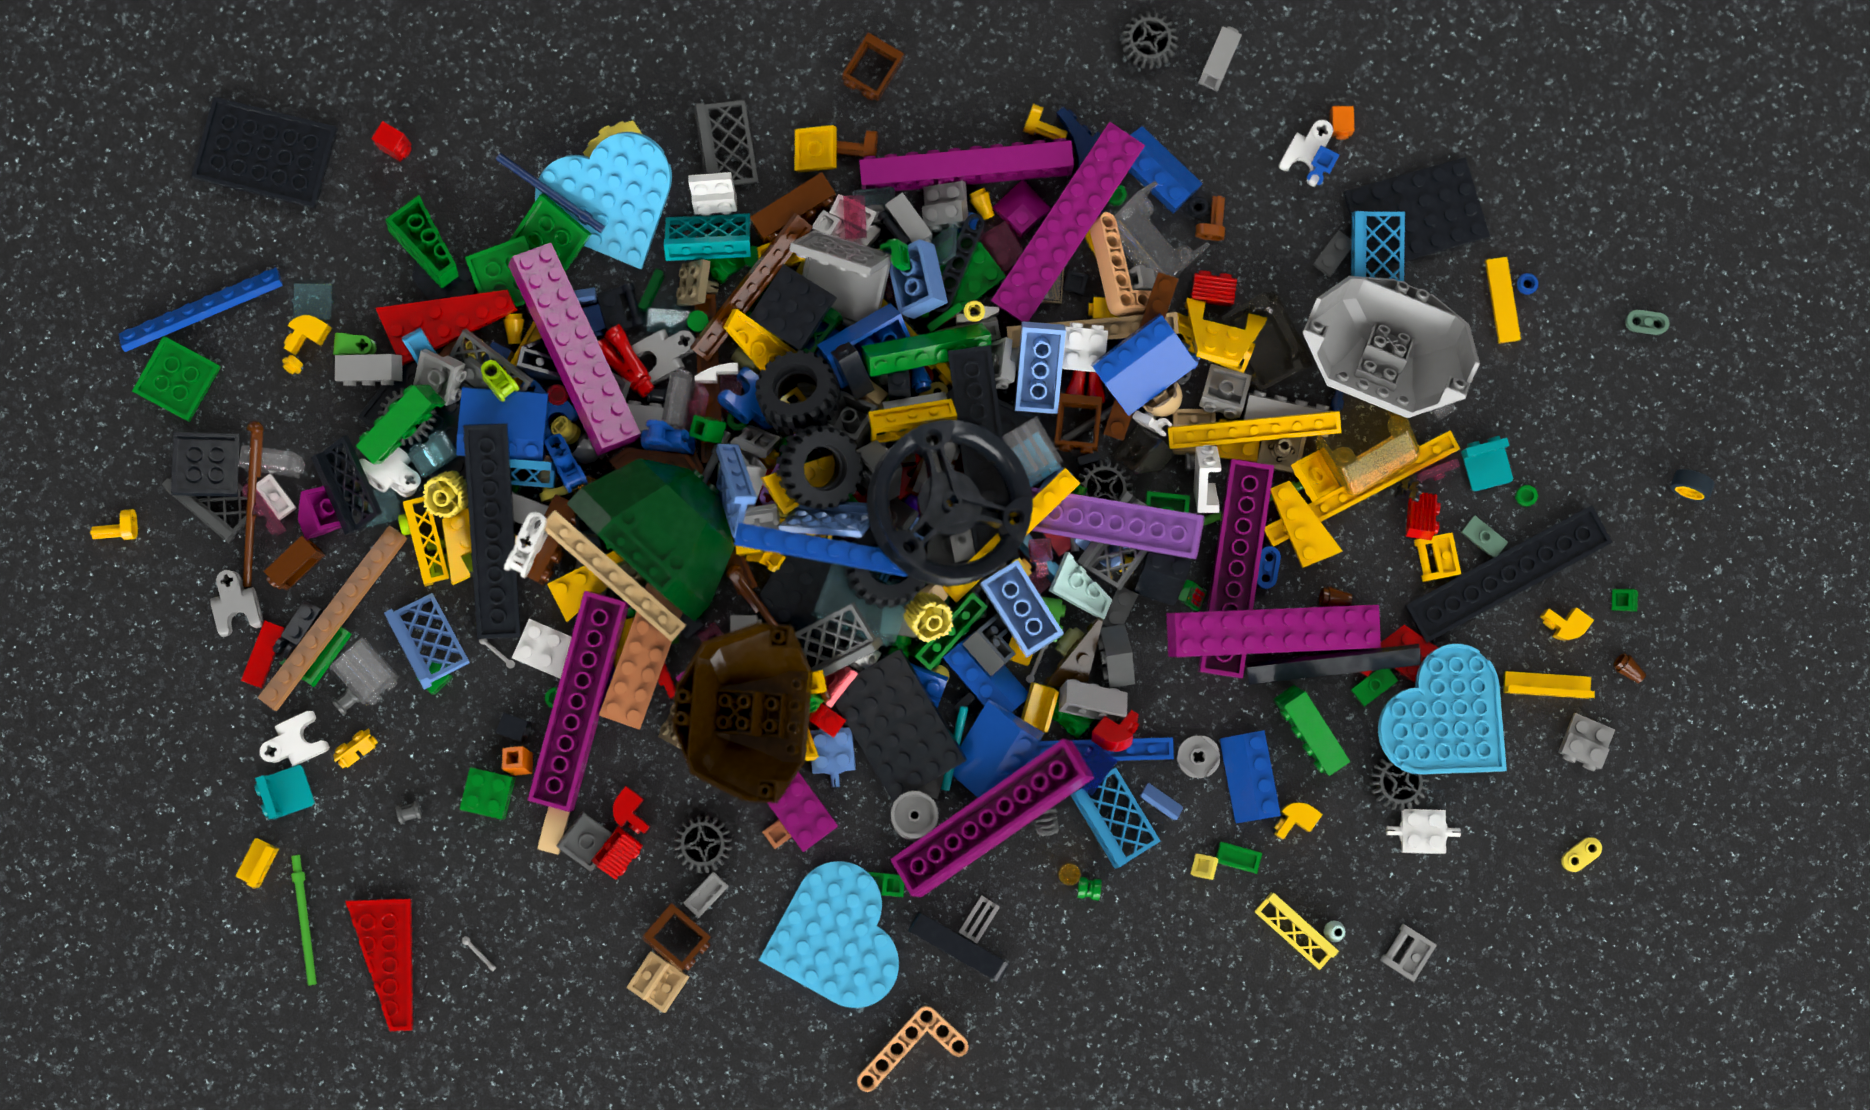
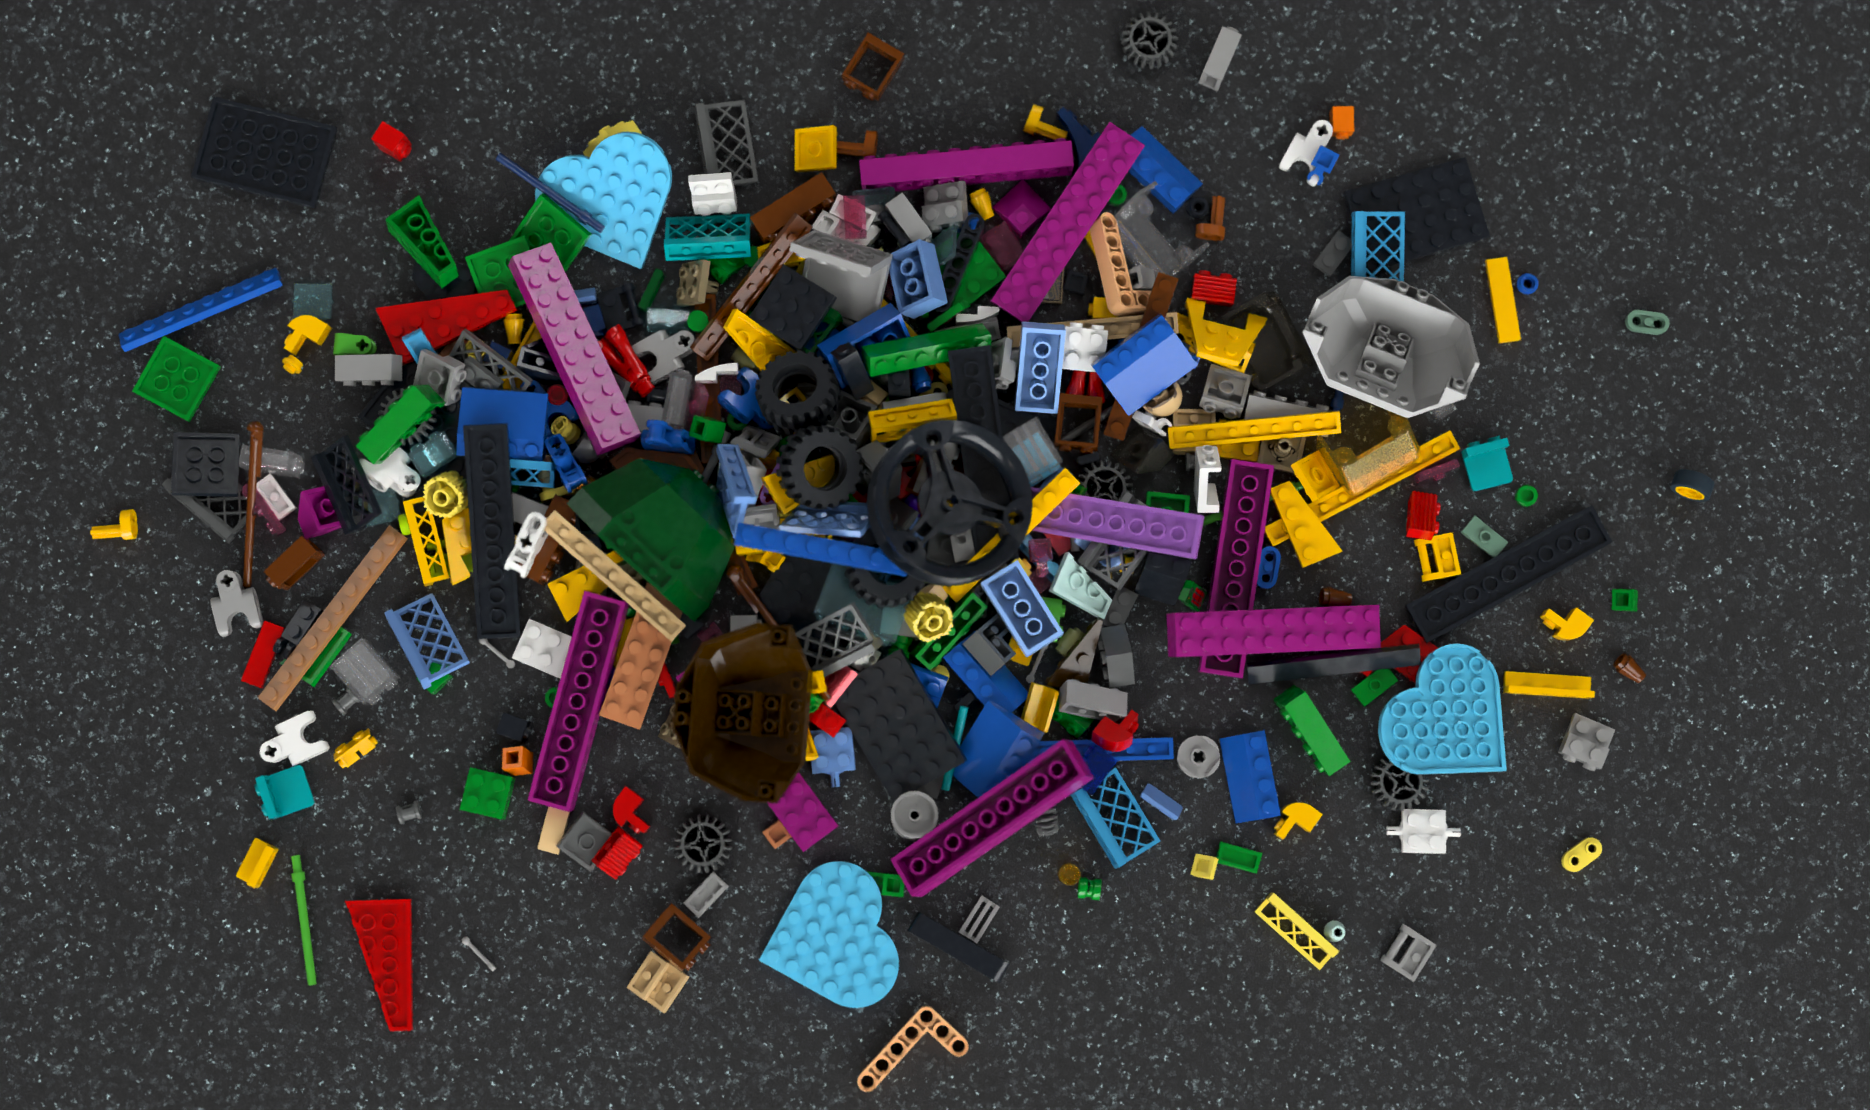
(501, 382): lime piece -> none
(899, 253): green bracket -> none
(974, 306): light yellow cone -> none
(1411, 485): black animal -> none

